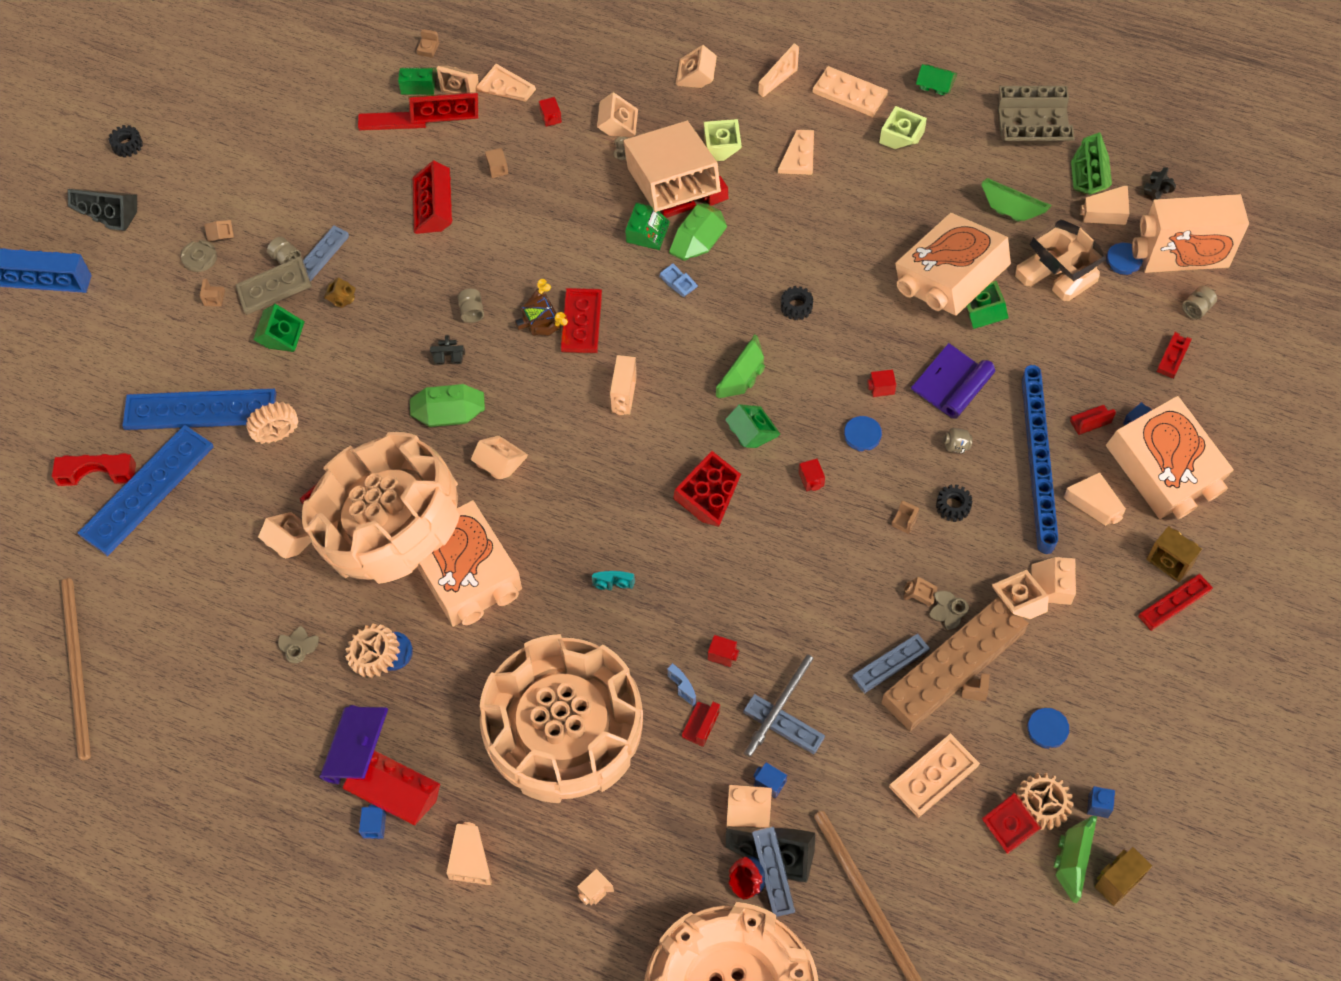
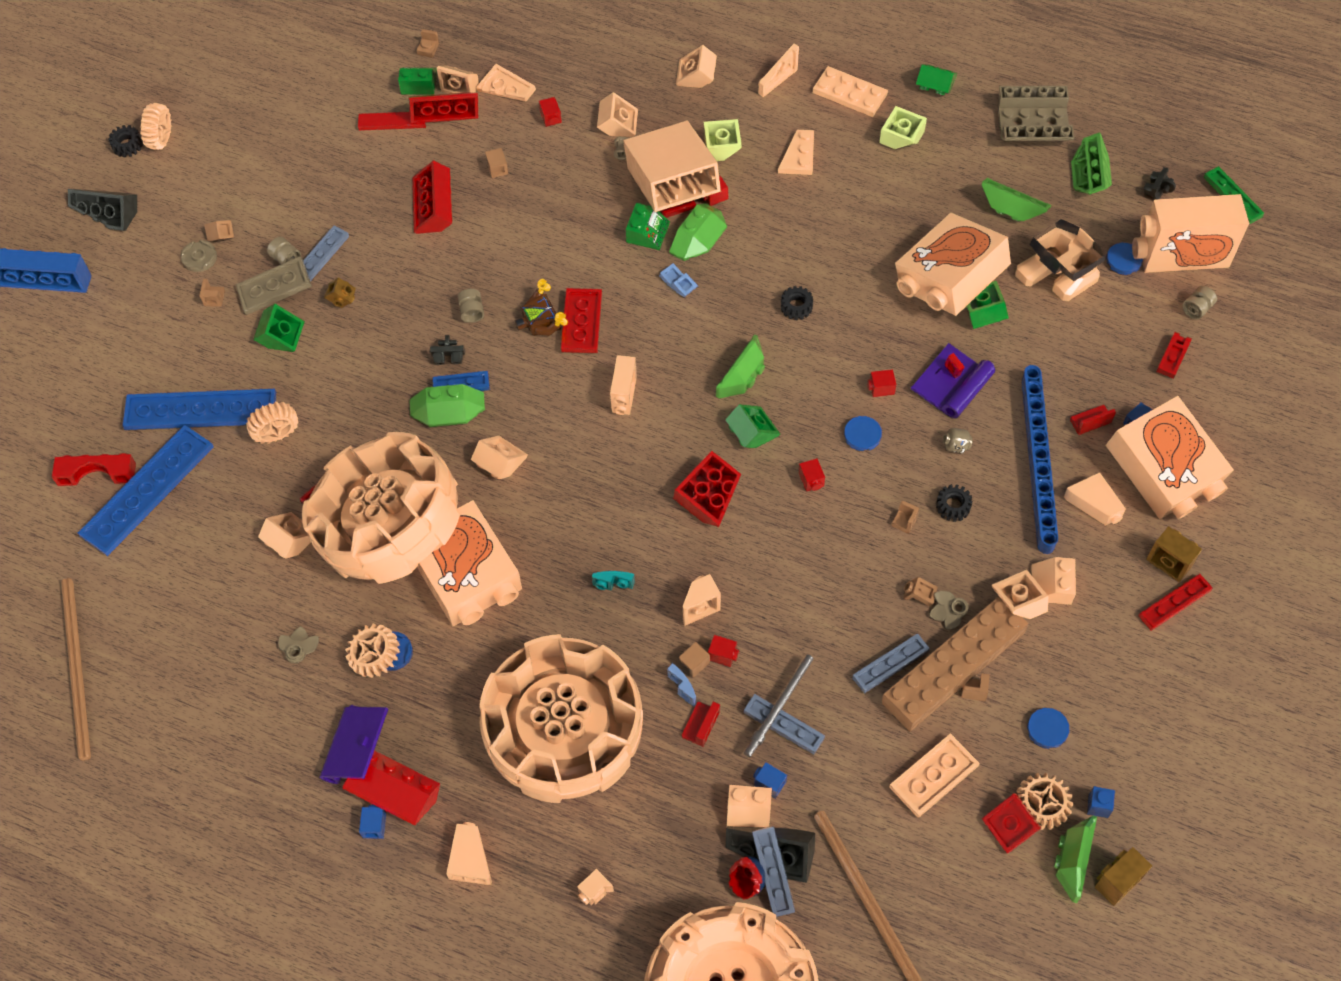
(155, 126): none -> light nougat gear
(476, 380): none -> blue plate
(695, 659): none -> medium nougat panel
(701, 599): none -> light nougat slope
(954, 365): none -> red tile
(1107, 207): light nougat slope -> none
(1226, 186): none -> green plate

